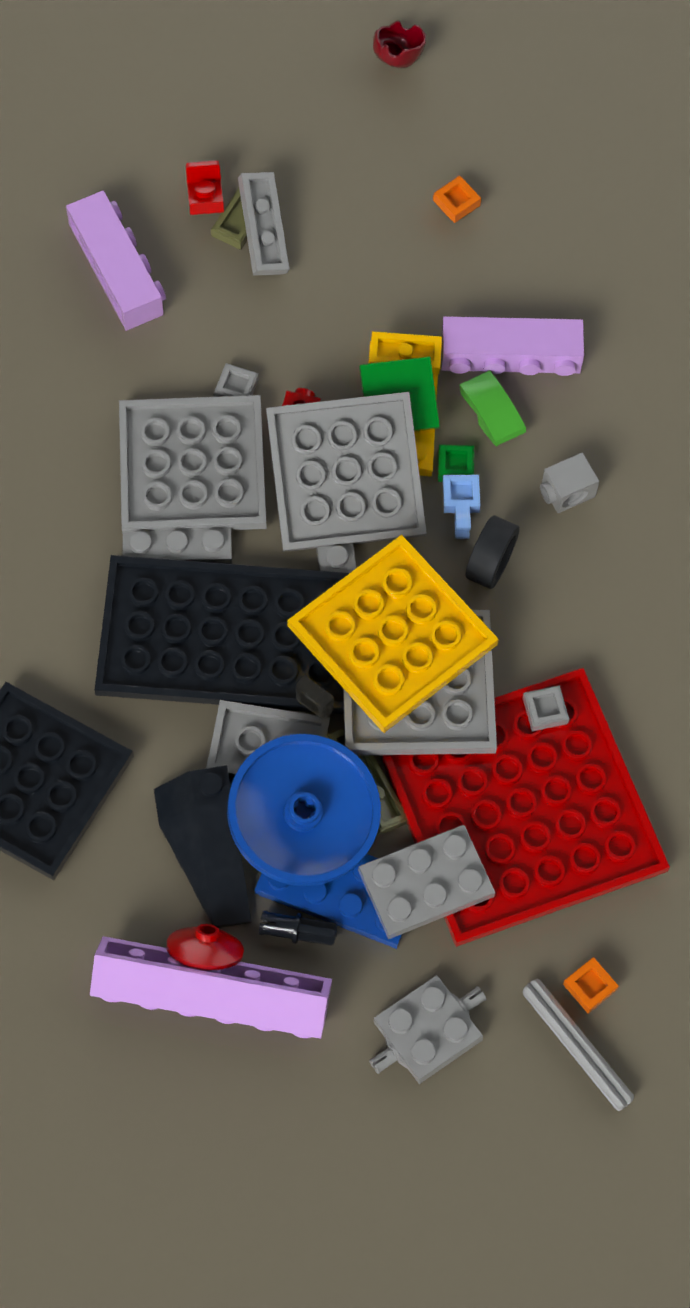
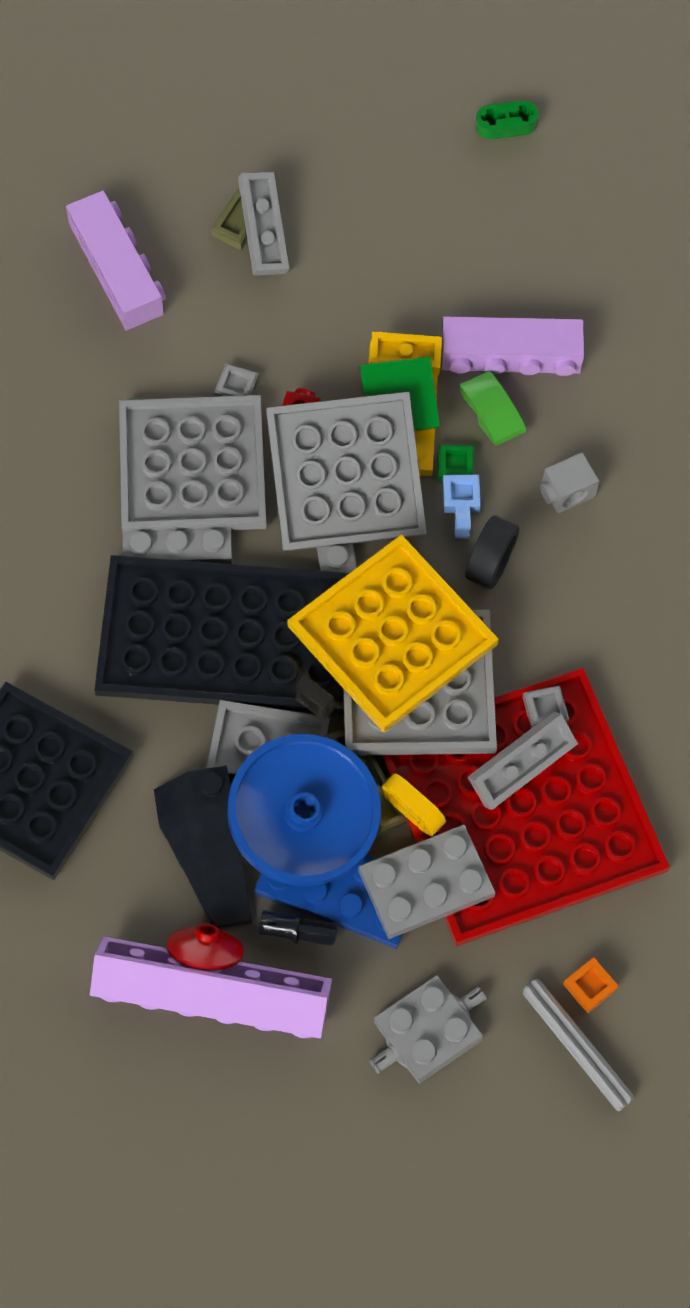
(204, 187): red bracket -> none
(399, 45): dark red hair -> none
(413, 804): none -> yellow beam
(457, 199): orange plate -> none
(506, 119): none -> green beam
(522, 760): none -> light grey plate

